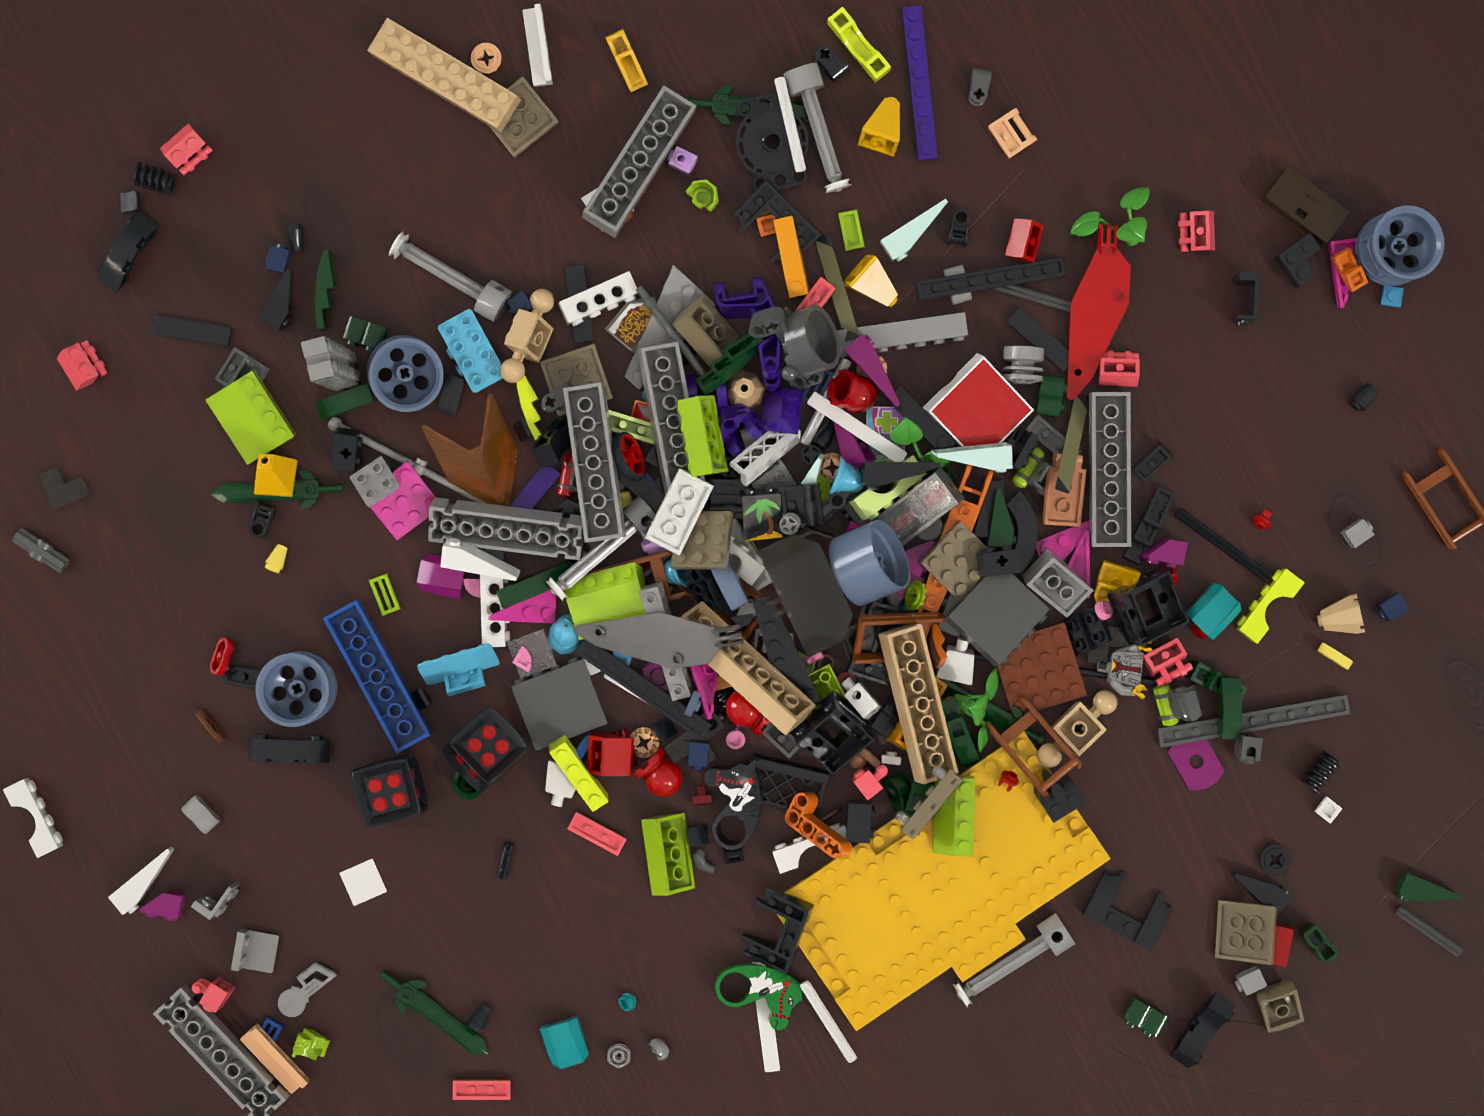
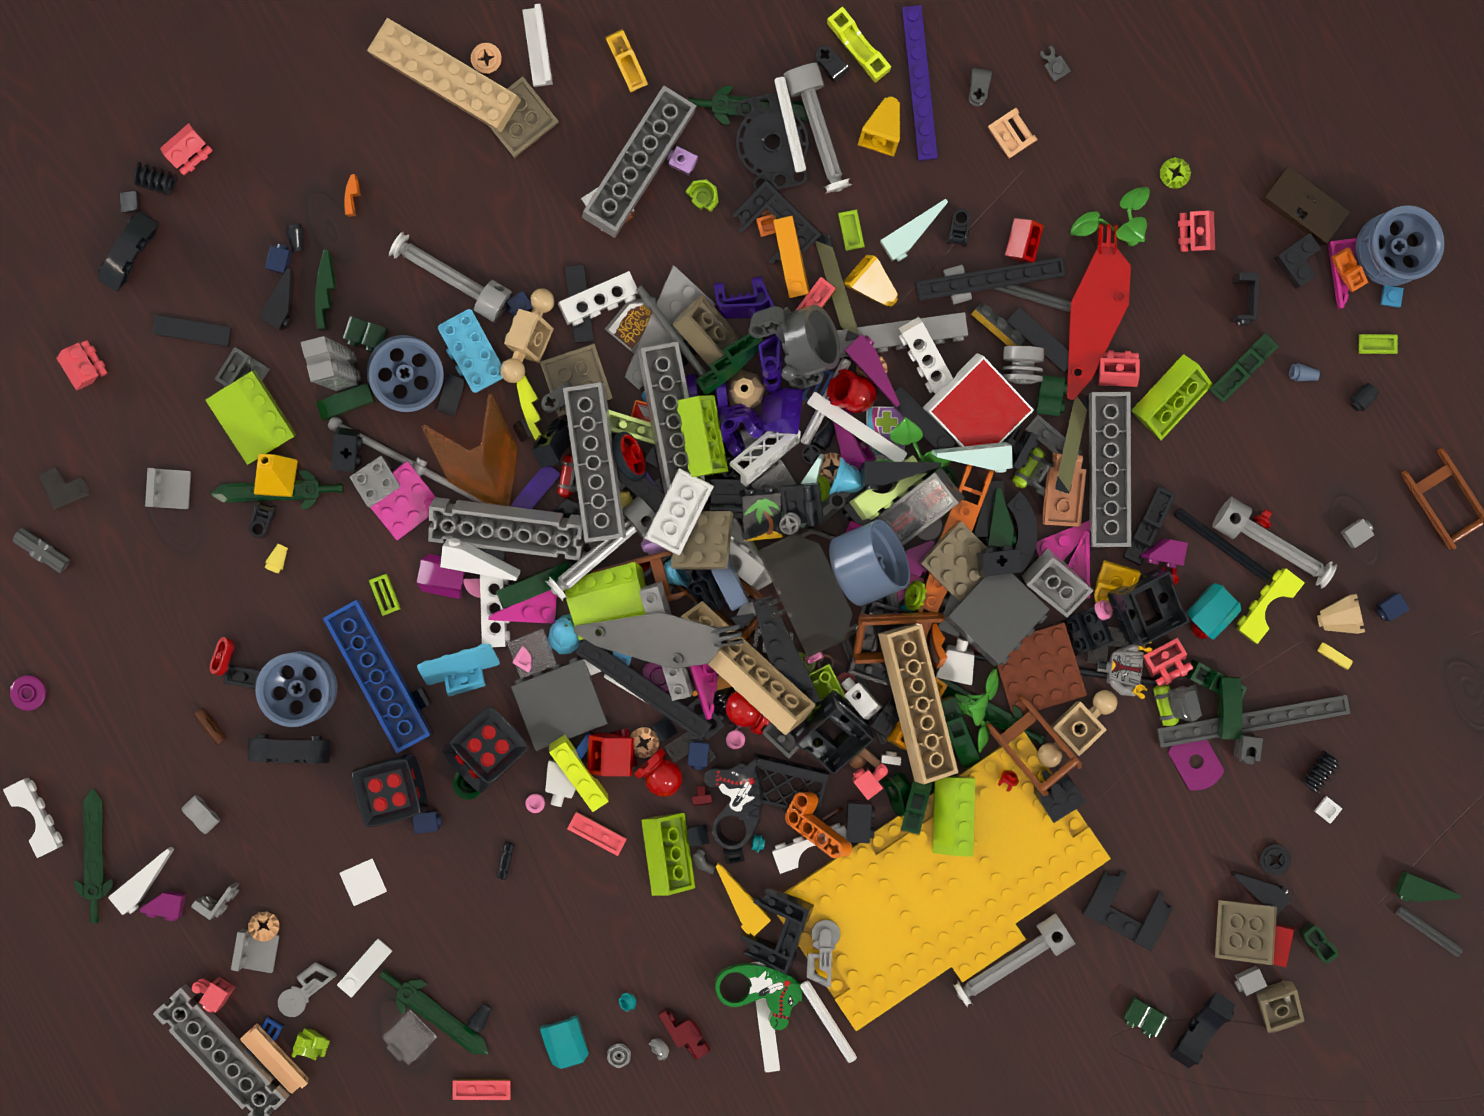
(28, 692): none -> magenta wheel
(93, 857): none -> dark green sword
(168, 488): none -> light grey bracket
(263, 934): none -> light nougat gear
(352, 190): none -> orange slope
(364, 967): none -> white slope
(409, 1038): none -> clear panel
(427, 822): none -> dark blue brick
(535, 803): none -> bright pink tile
(685, 1033): none -> dark red plate
(694, 704): sand blue plate -> none
(750, 914): none -> yellow slope
(757, 843): none -> teal plate
(825, 936): none -> light grey piece
(916, 330): none -> white brick
(935, 798): dark tan piece -> none
(997, 325): none -> dark grey plate
(1055, 67): none -> dark grey plate
(1152, 462): black slope -> none
(1166, 174): none -> lime gear
(1172, 397): none -> lime slope
(1244, 367): none -> dark green slope
(1284, 549): none -> light grey piece
(1301, 372): none -> sand blue cone
(1378, 344): none -> lime tile

